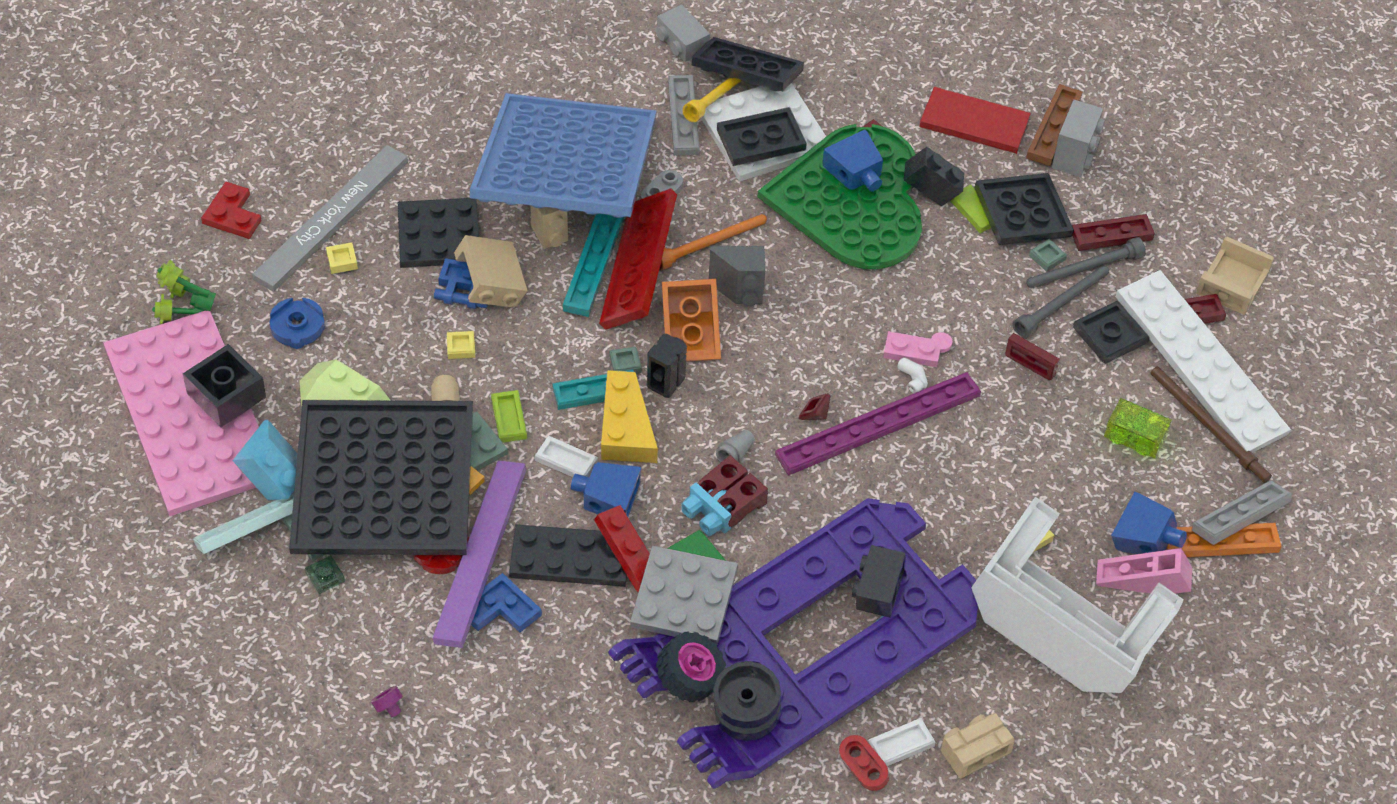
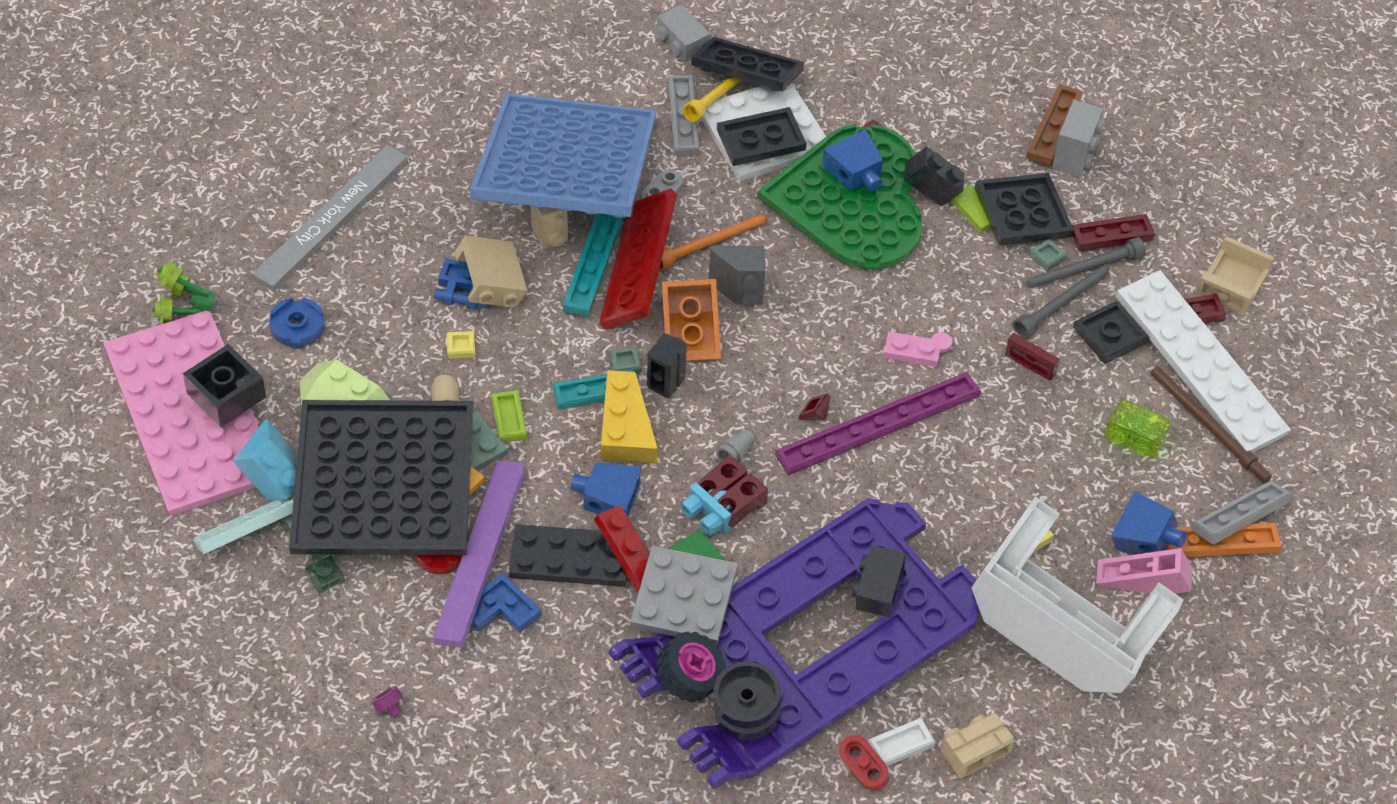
(226, 212): red plate -> none
(341, 258): light yellow plate -> none
(434, 229): black plate -> none
(565, 457): white tile -> none
(917, 373): white arm -> none
(975, 120): red tile -> none

